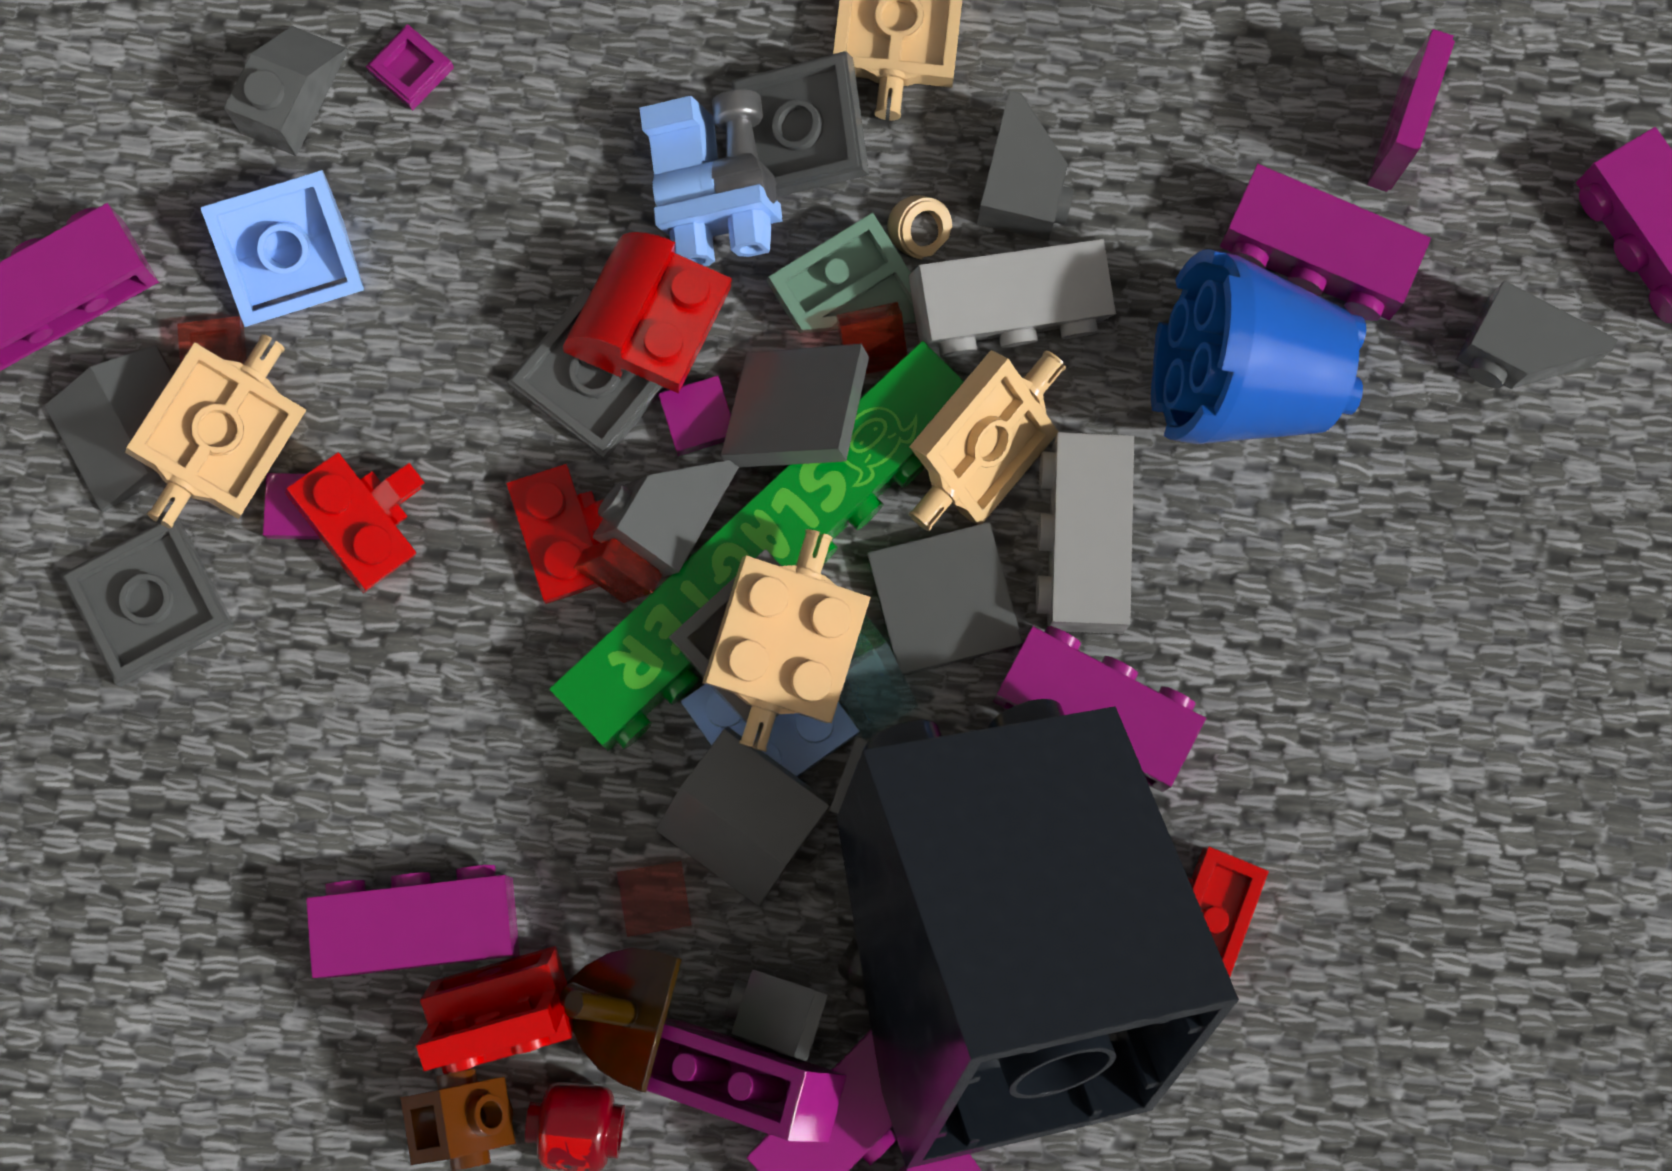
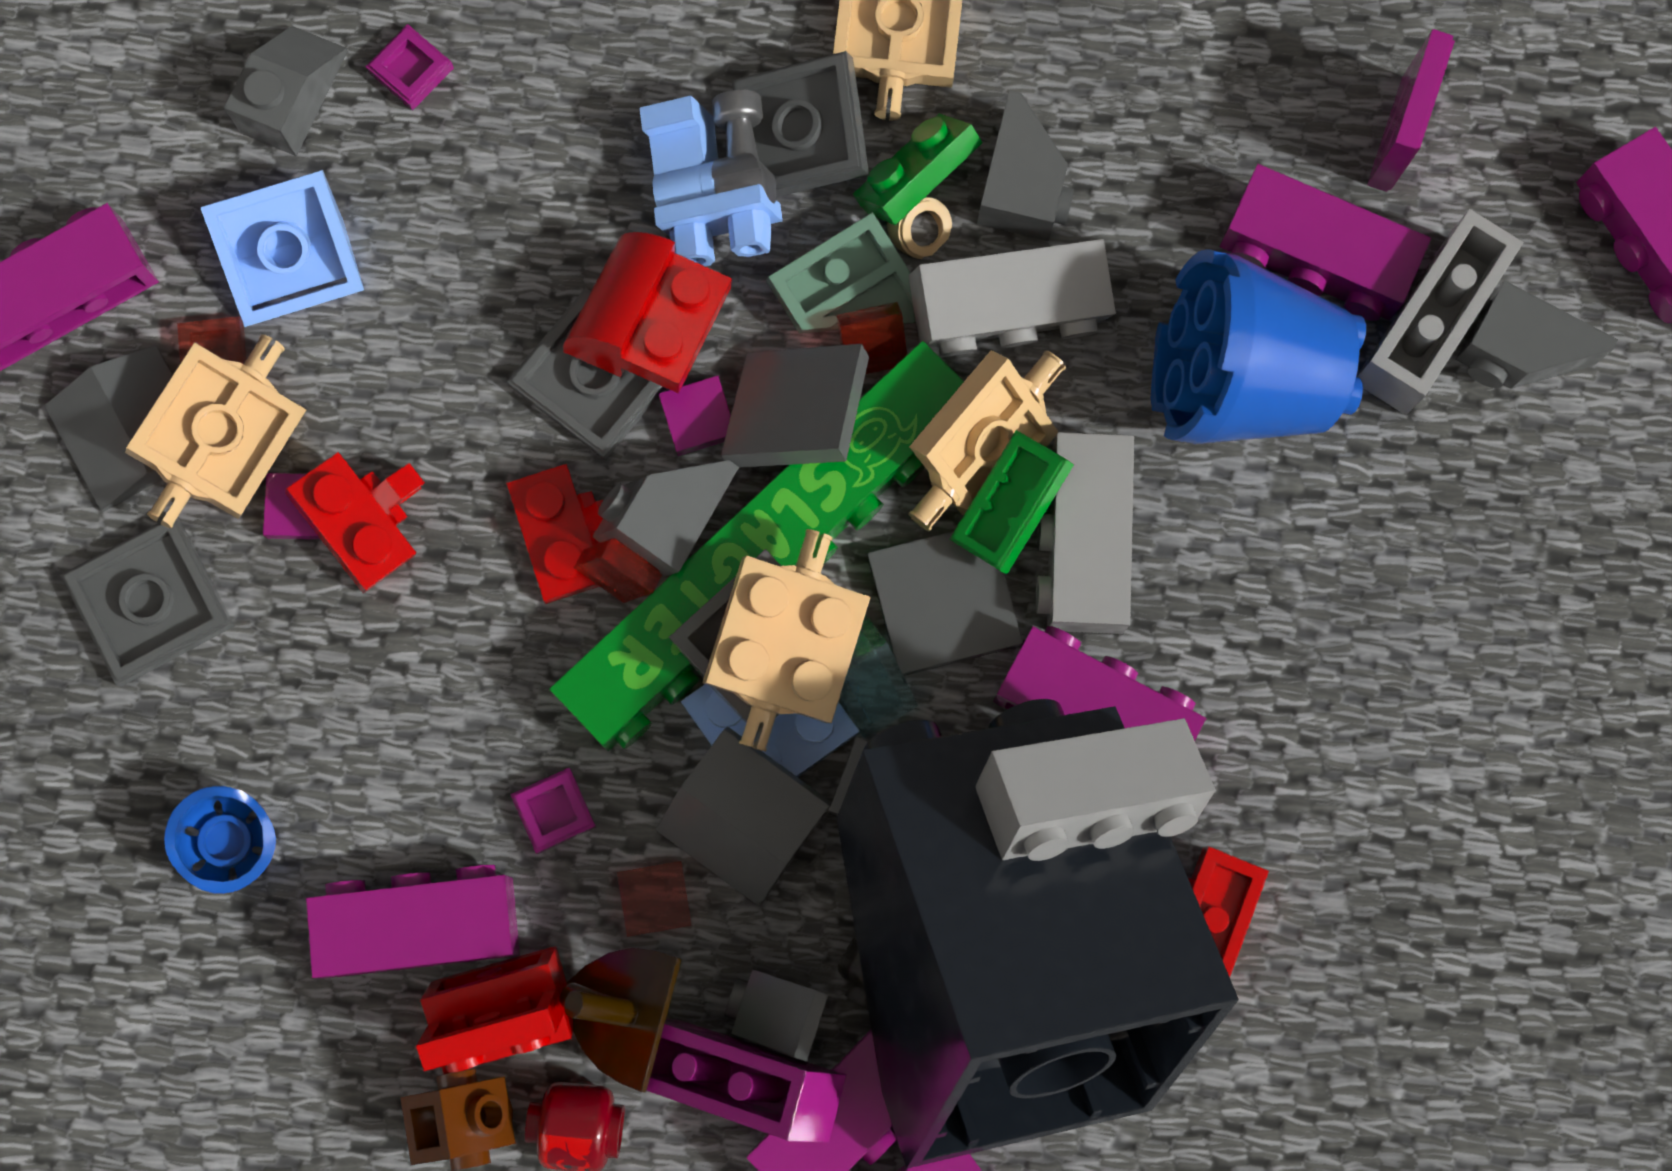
(222, 839): none -> blue helmet
(553, 810): none -> magenta tile
(917, 168): none -> green plate
(1011, 502): none -> green plate
(1094, 790): none -> light grey brick
(1438, 312): none -> light grey brick

